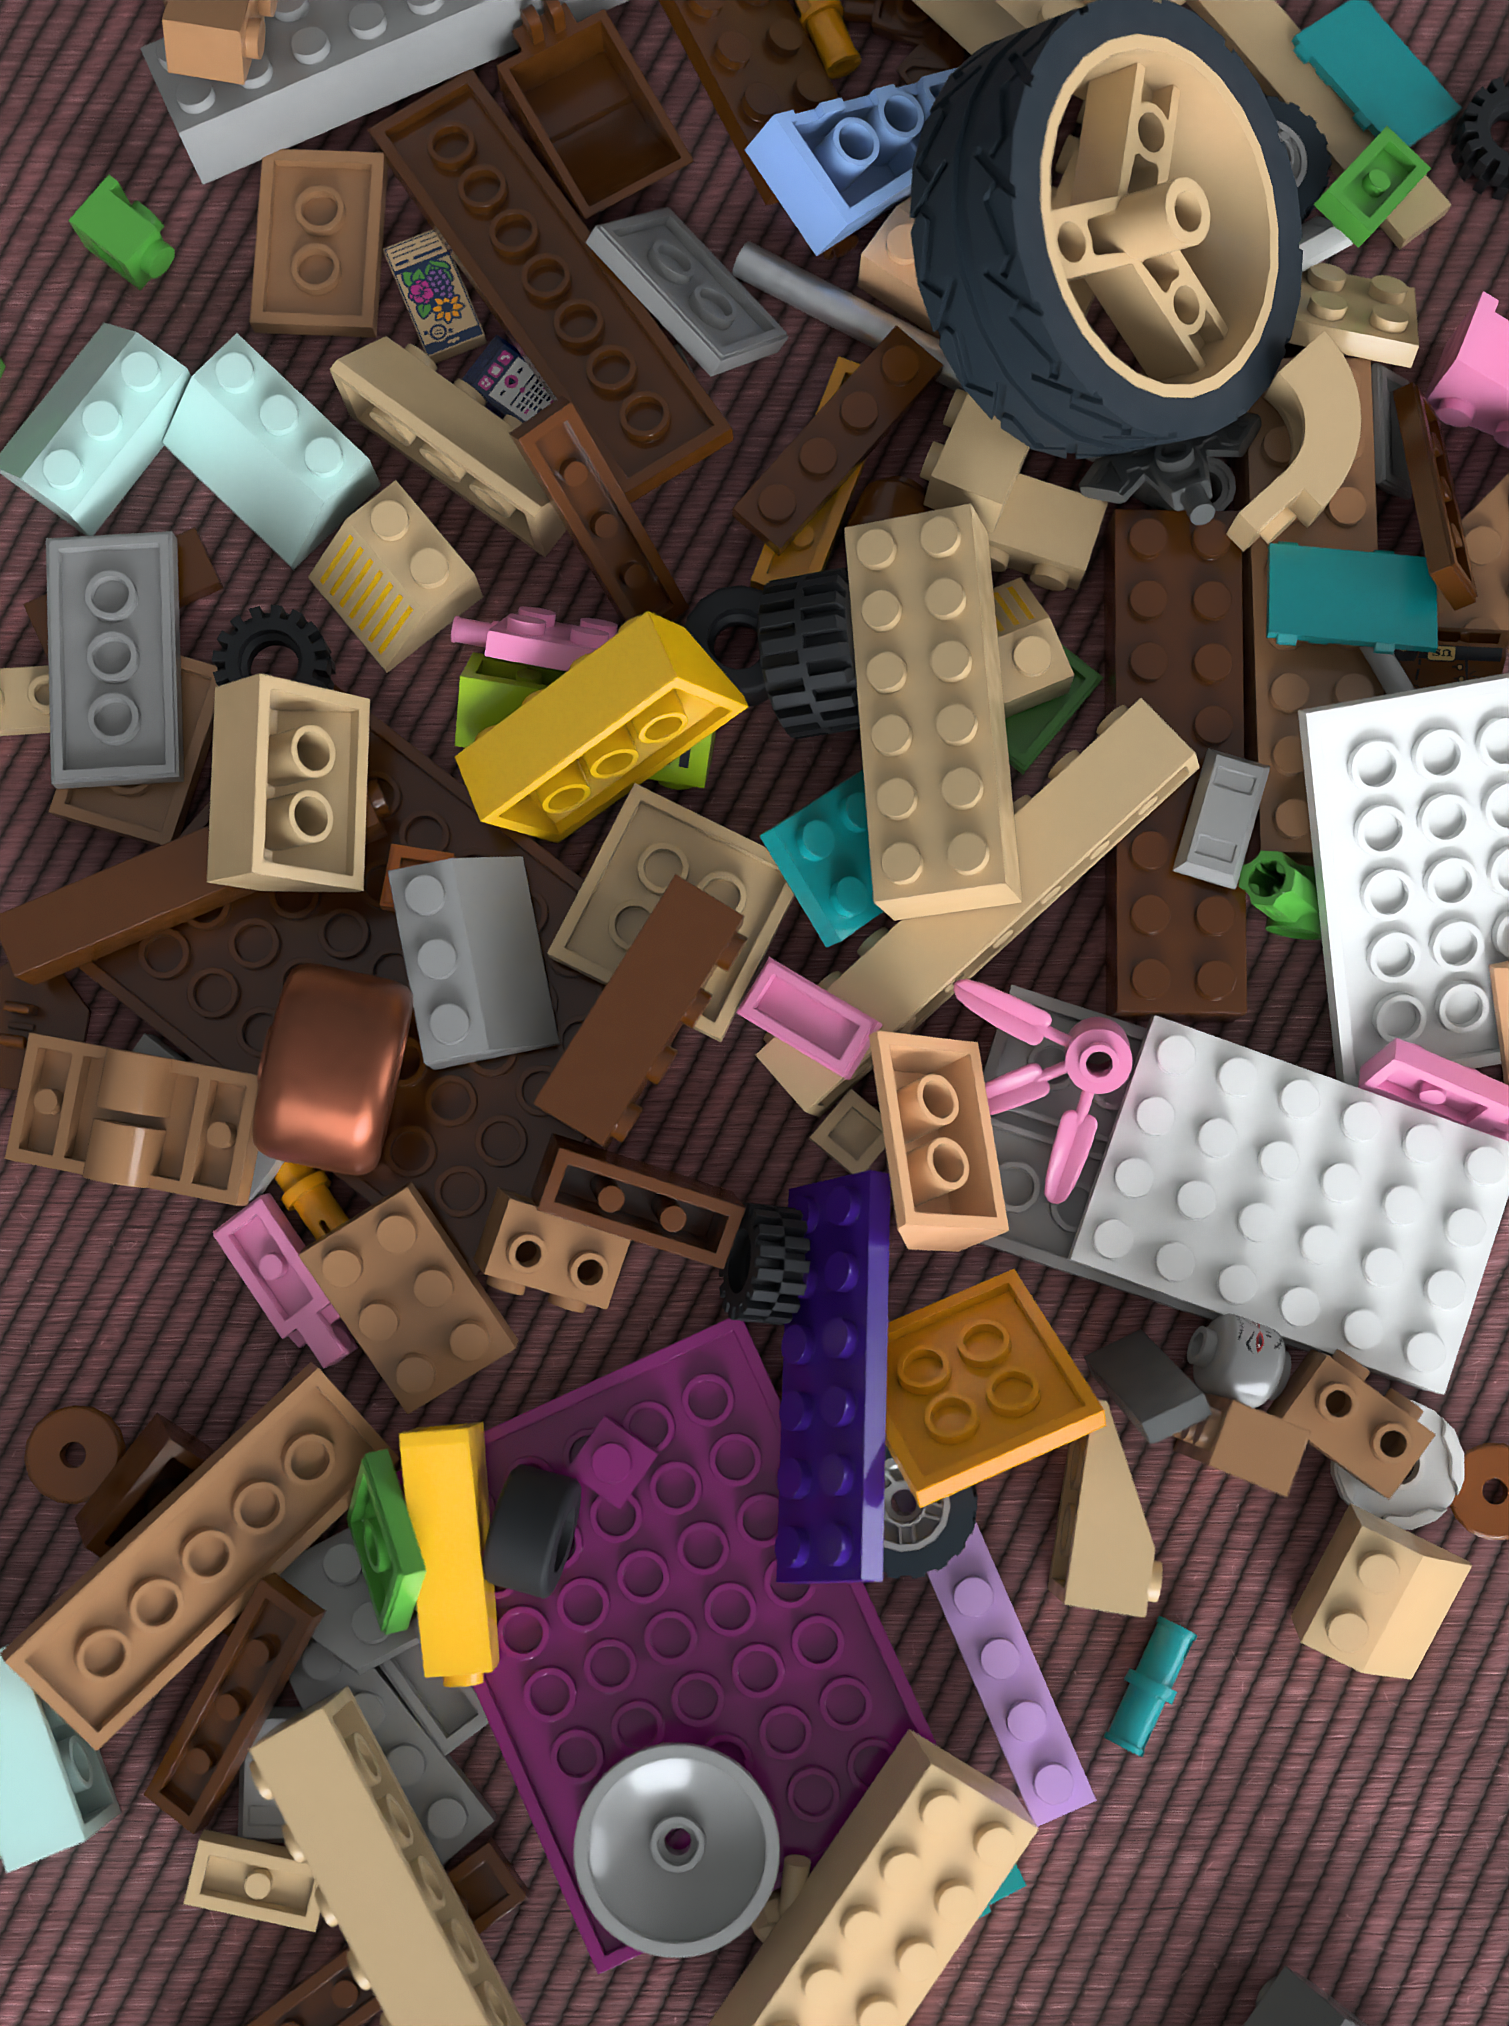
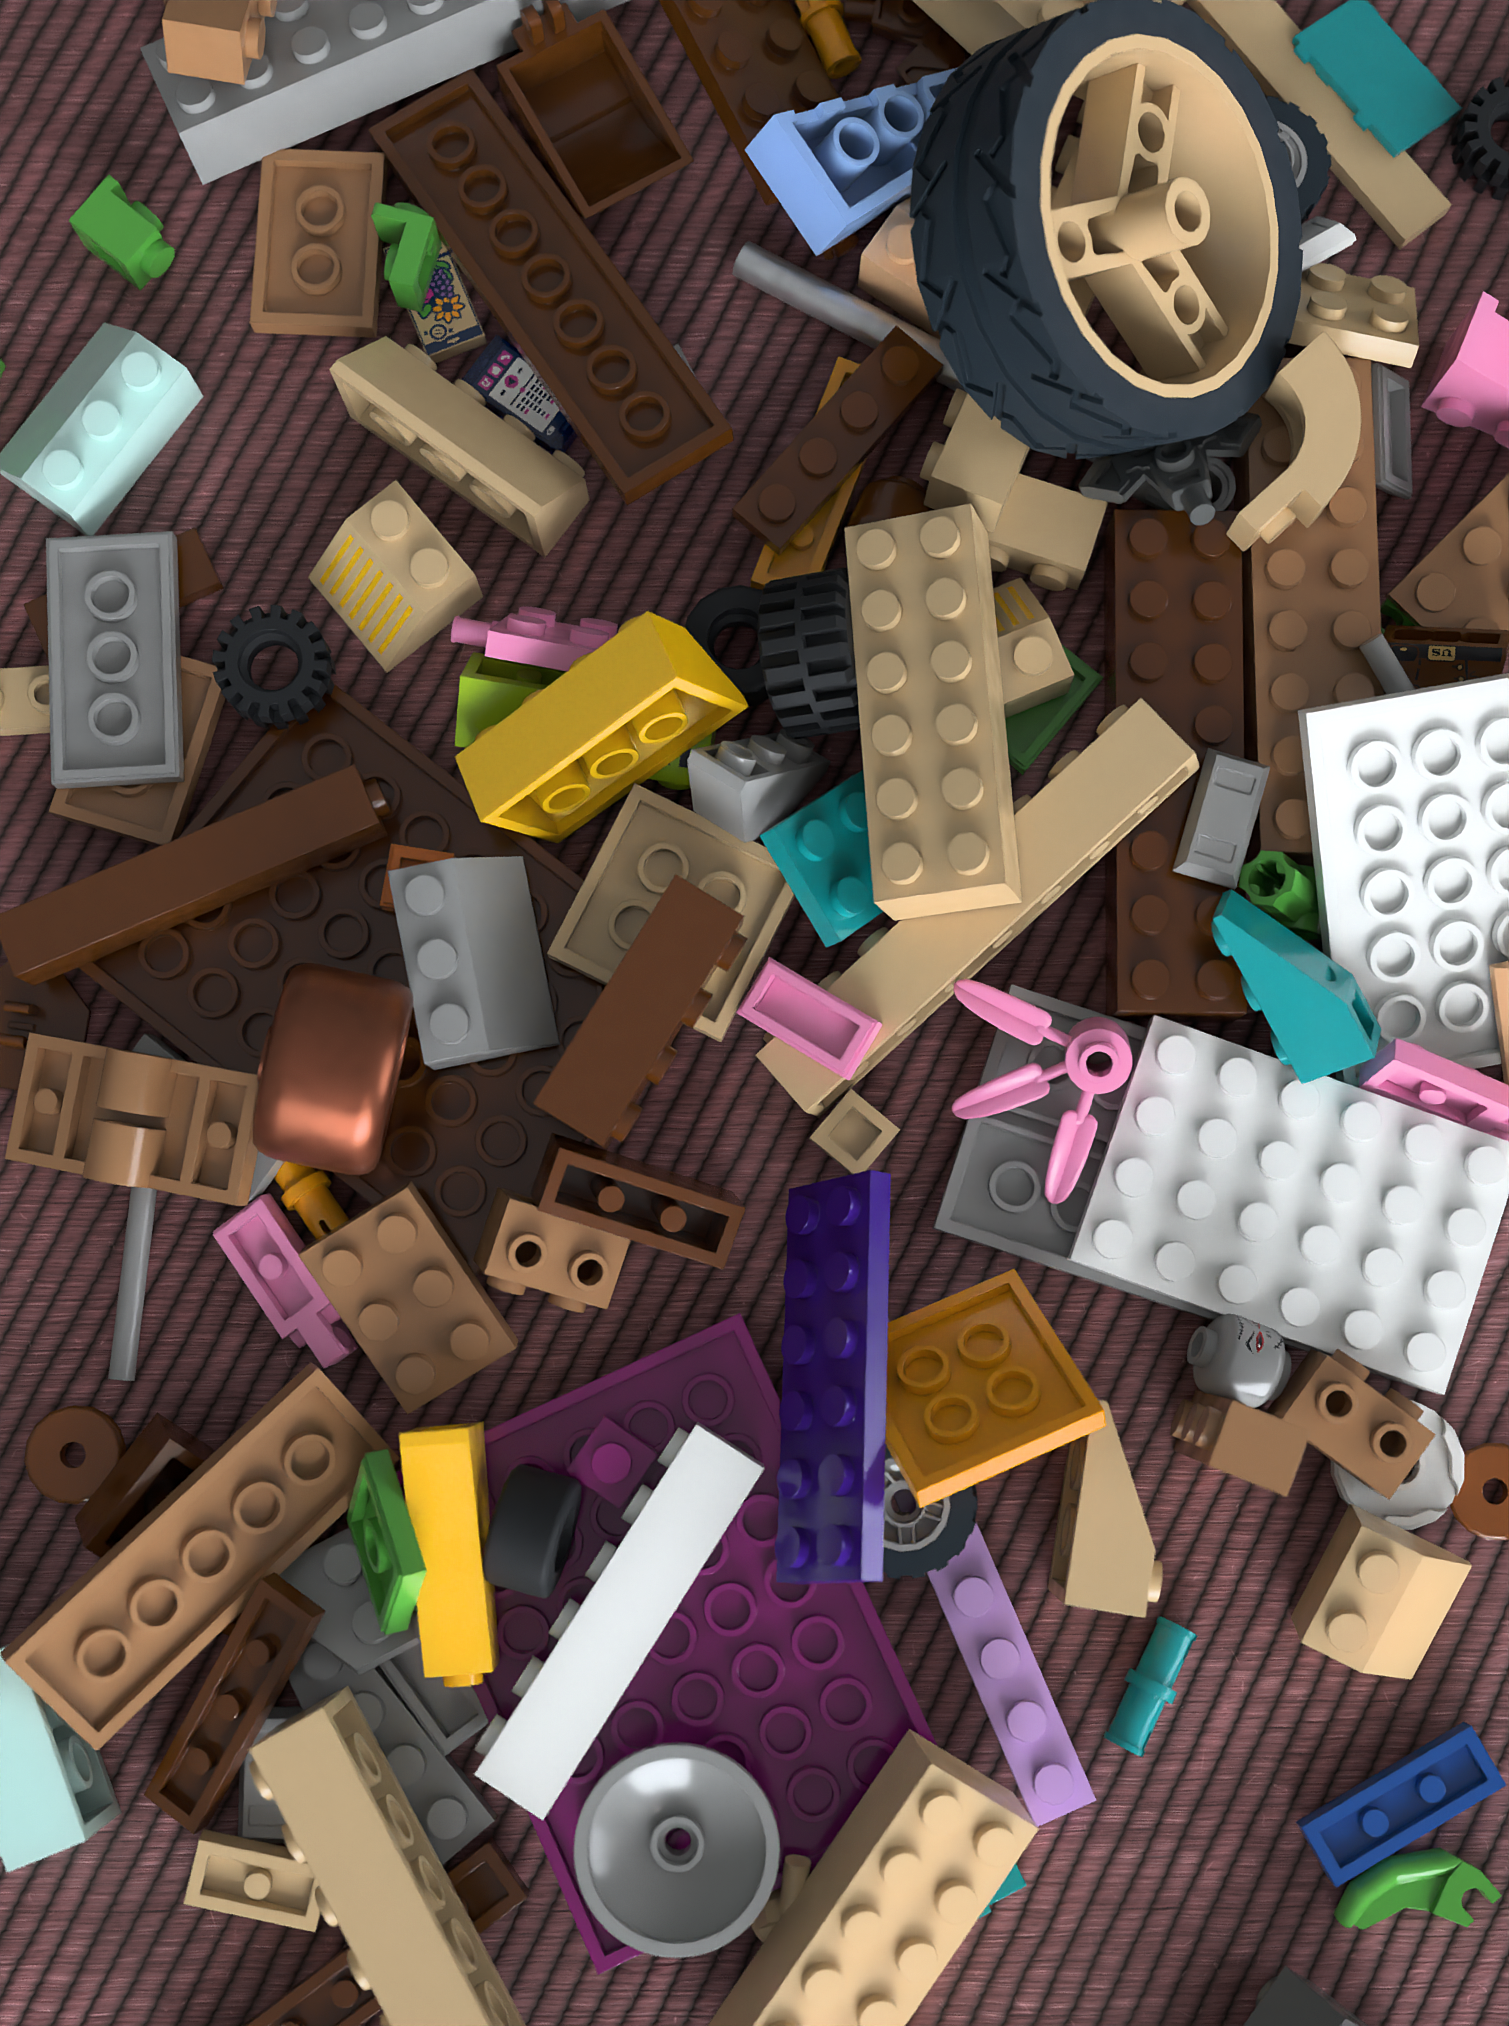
(132, 1284): none -> light grey bar
(268, 452): light aqua slope -> none
(288, 787): tan slope -> none
(411, 253): none -> bright green bracket
(597, 513): reddish brown plate -> none
(619, 1619): none -> white brick
(687, 290): light grey tile -> none
(753, 781): none -> light grey slope
(766, 1265): black tyre -> none
(938, 1141): light nougat slope -> none
(1148, 1386): dark grey tile -> none
(1307, 998): none -> teal slope
(1350, 598): teal piece -> none
(1372, 186): bright green plate -> none
(1400, 1803): none -> blue plate
(1414, 1880): none -> bright green piece
(1434, 497): reddish brown tile -> none

